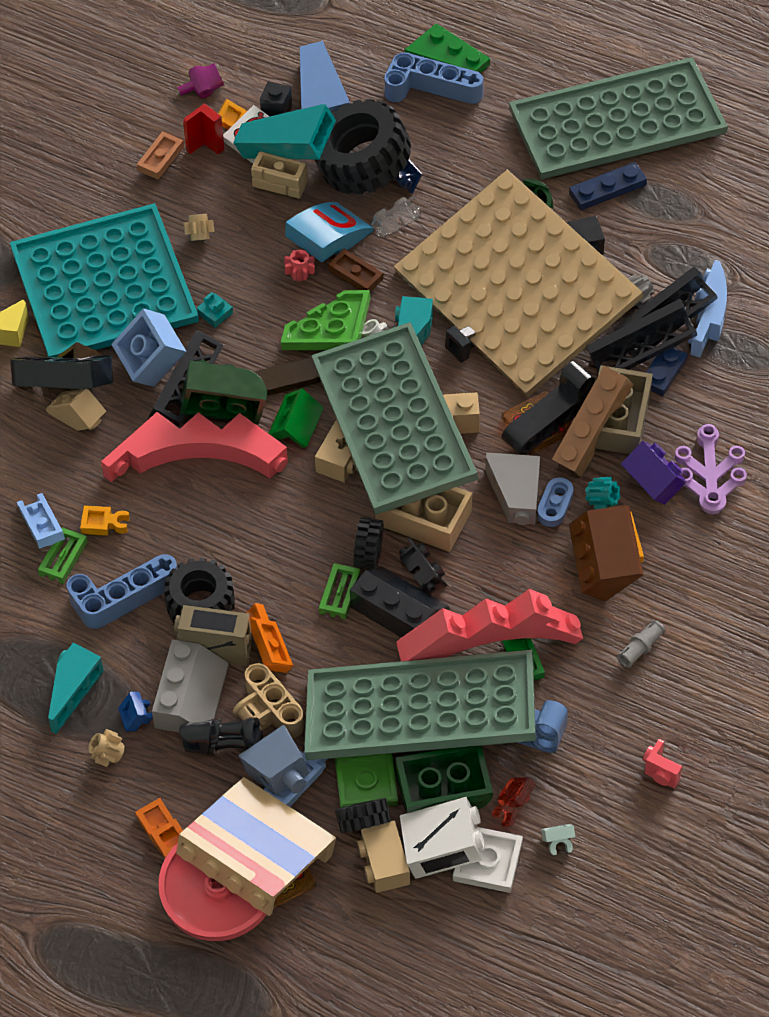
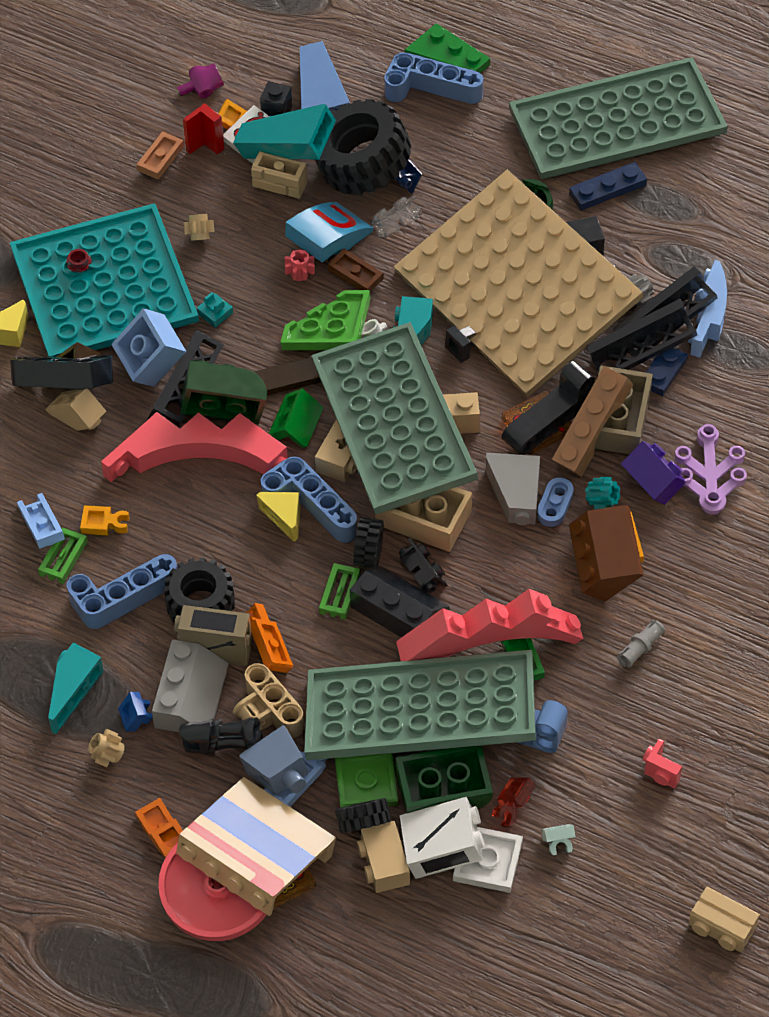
(78, 260): none -> dark red plate
(283, 510): none -> light yellow slope
(338, 520): none -> medium blue beam
(723, 920): none -> tan brick

